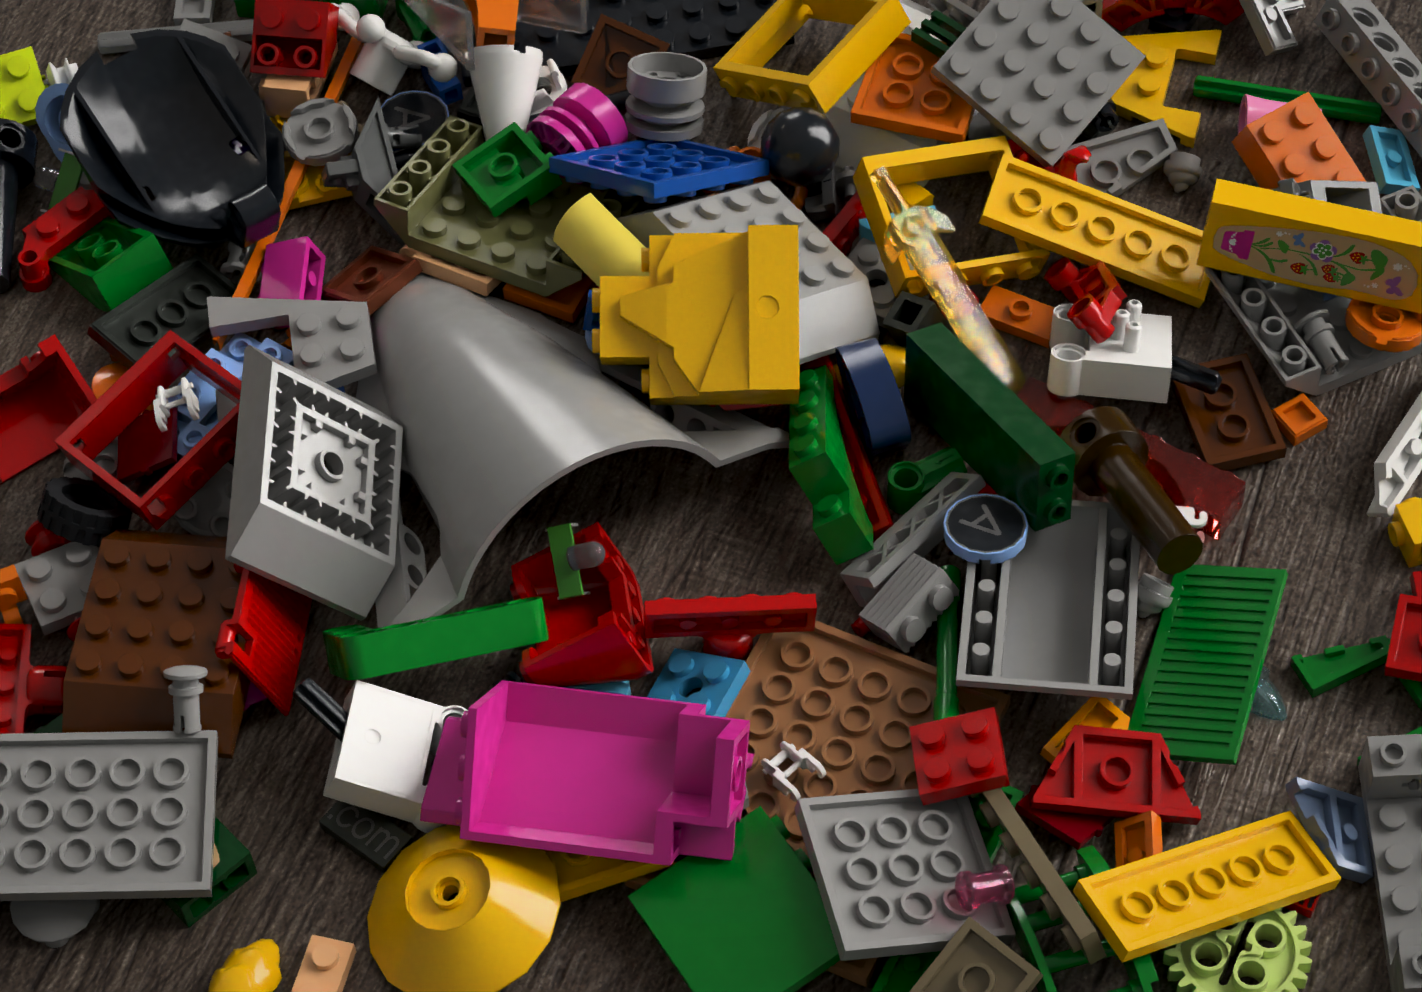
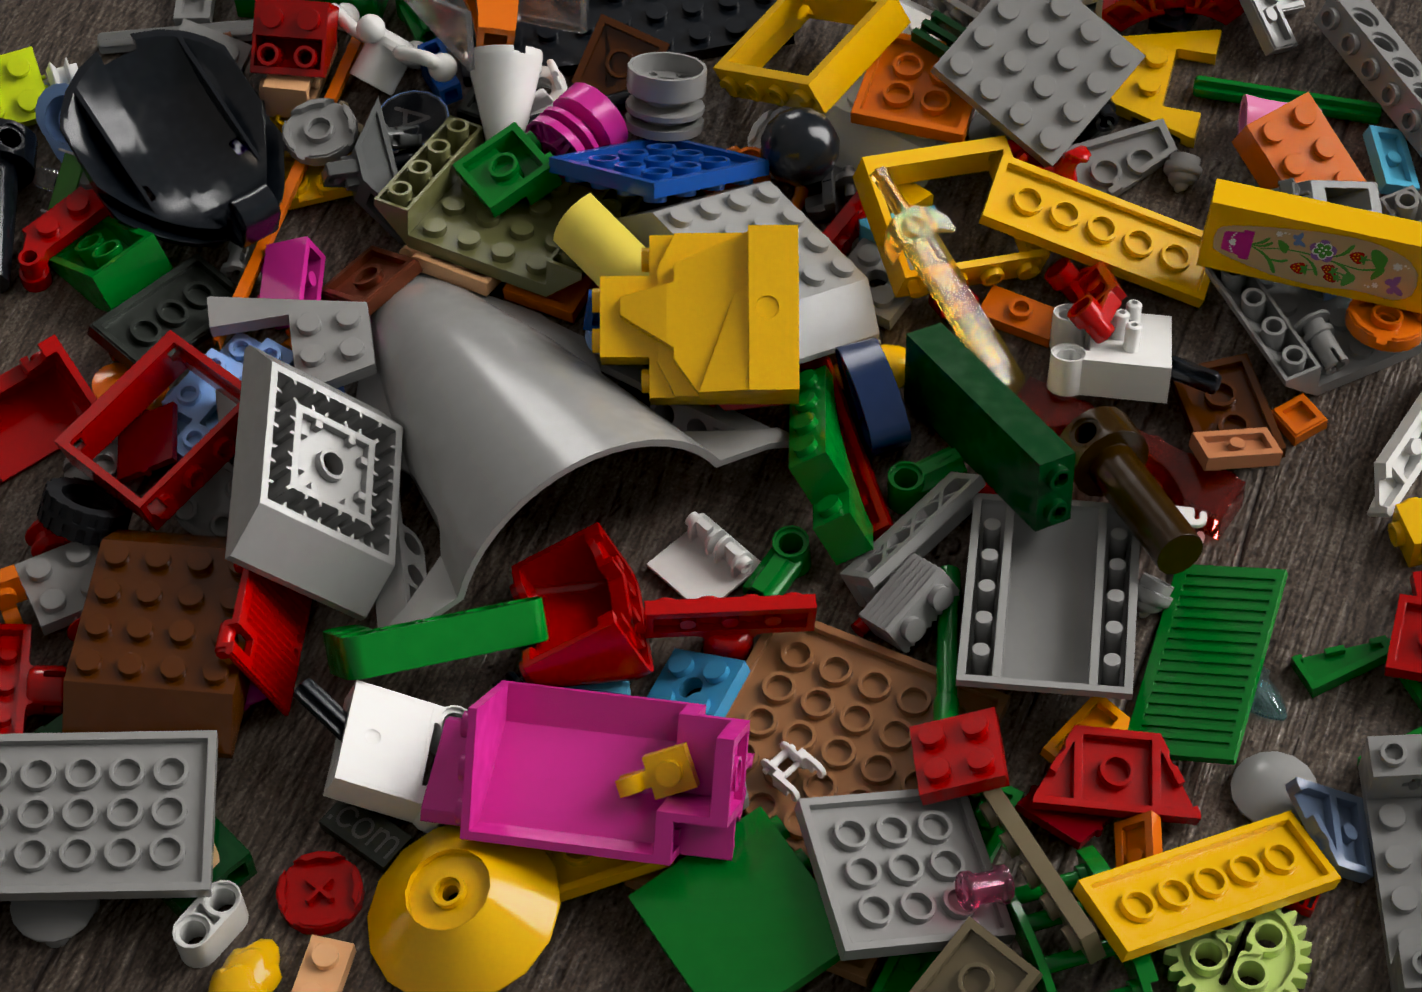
(162, 405): white piece -> none
(186, 696): light grey pin -> none
(205, 921): none -> white beam
(320, 893): none -> red tile
(571, 558): bright green piece -> none
(665, 772): none -> yellow plate
(704, 561): none -> white hinge
(778, 568): none -> green piece
(911, 314): pearl dark grey brick -> none
(985, 528): tile -> none
(1235, 449): none -> nougat plate
(1260, 784): none -> light grey dish

